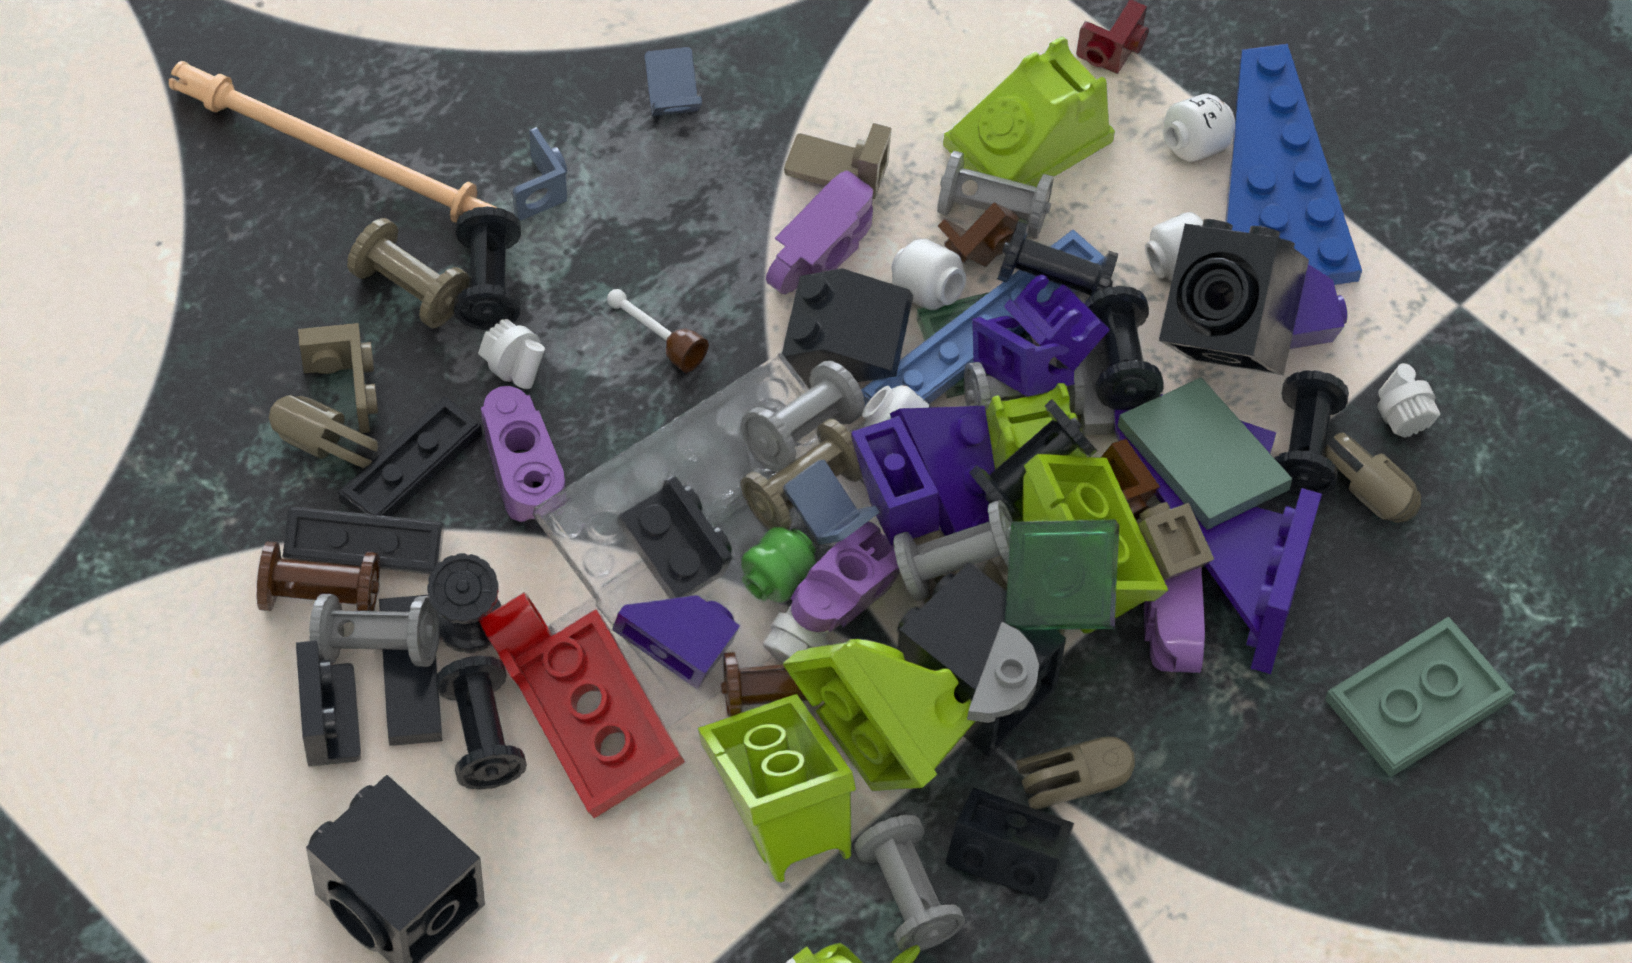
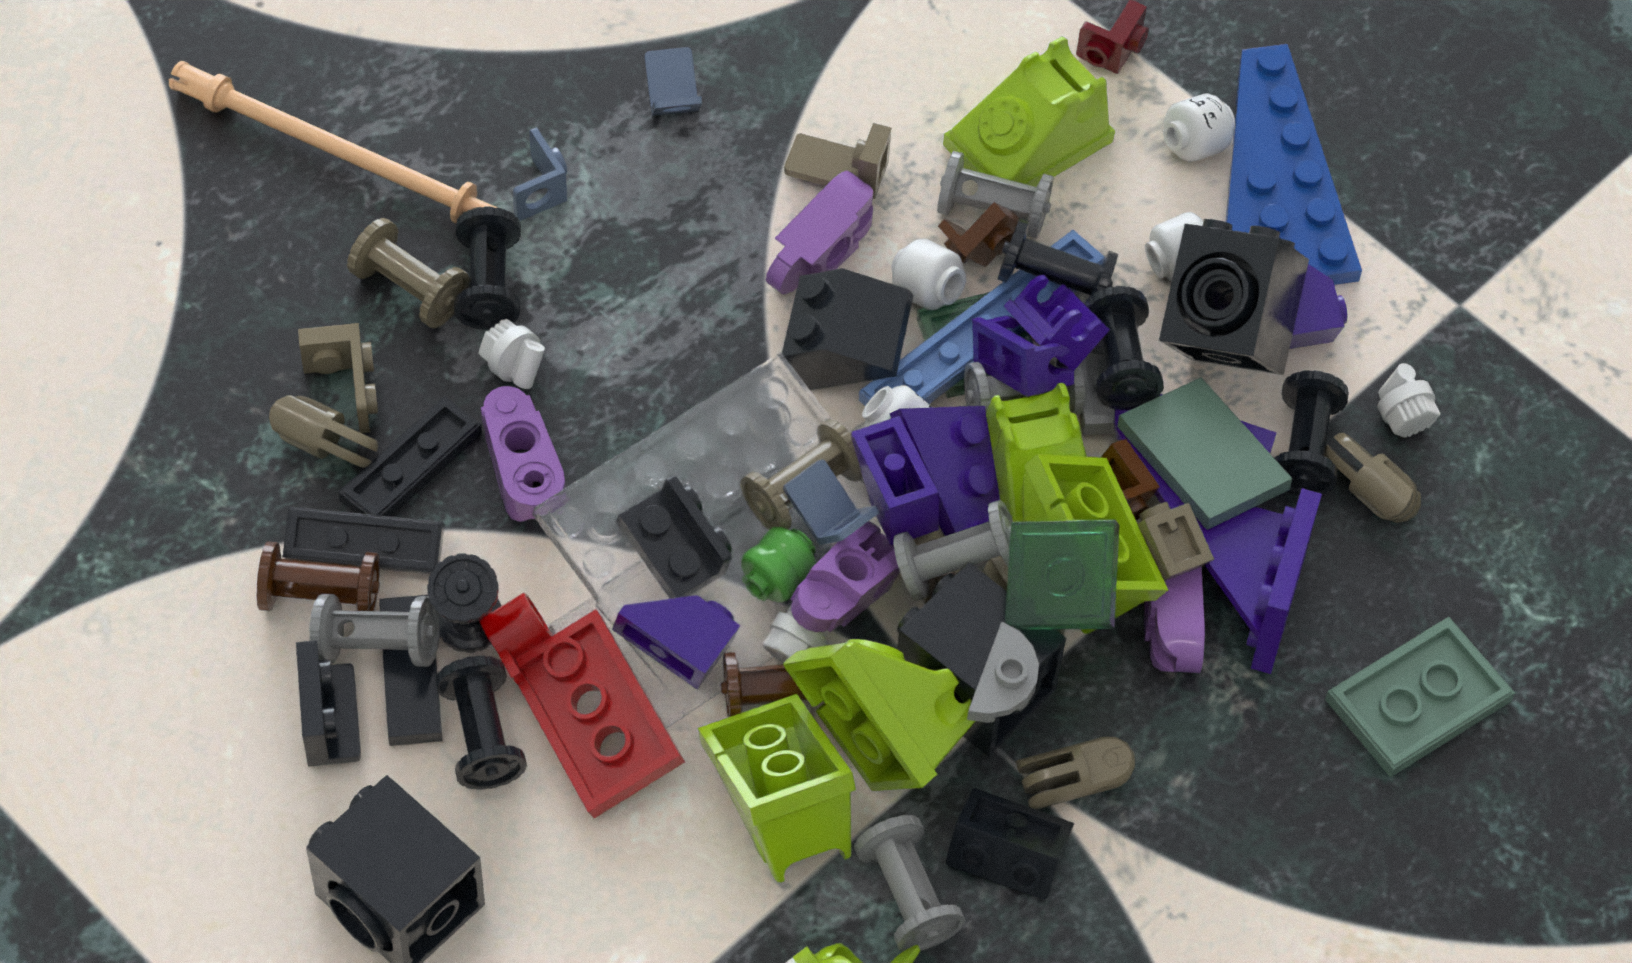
(683, 346): reddish brown hinge -> none
(774, 436): light grey hose -> none
(1058, 437): black hose -> none

